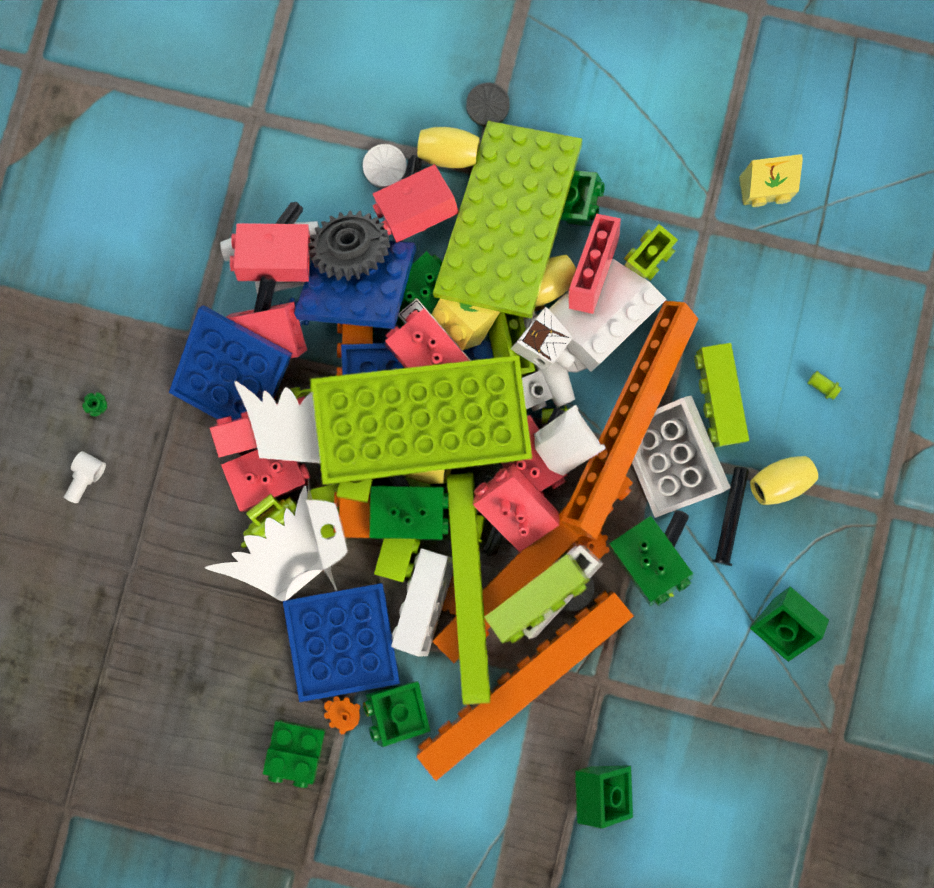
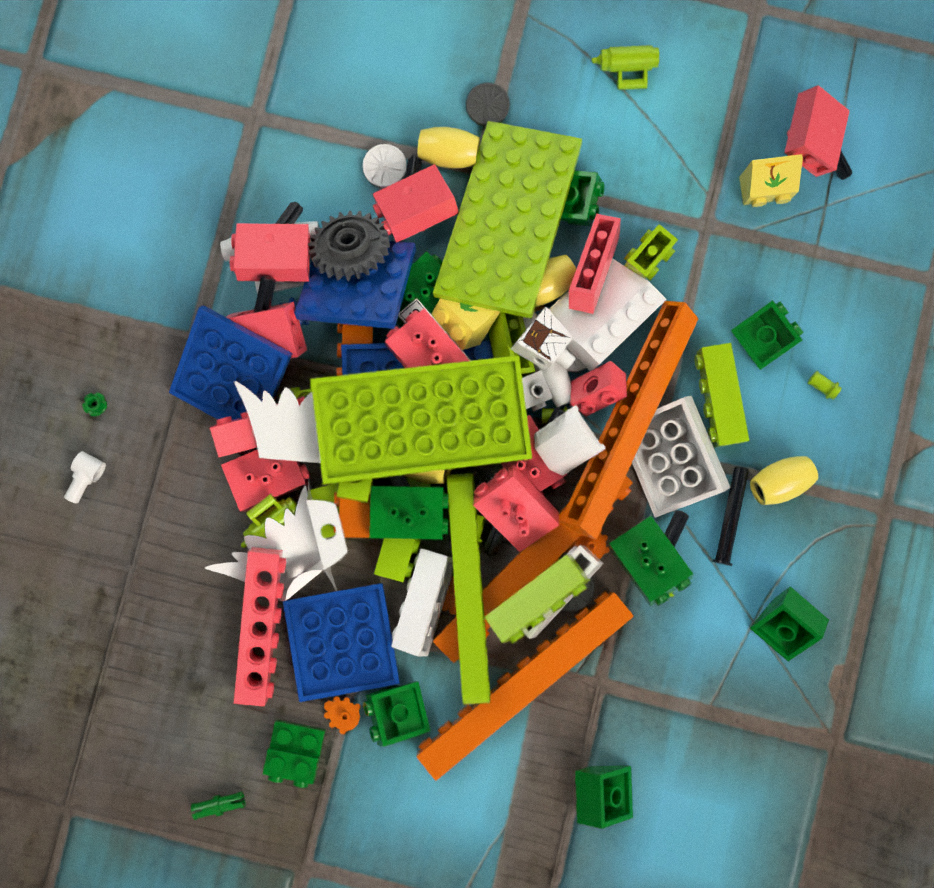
(218, 805): none -> green pin
(246, 688): none -> coral brick
(598, 388): none -> coral brick
(629, 59): none -> lime piece
(768, 334): none -> green plate
(819, 133): none -> coral piece

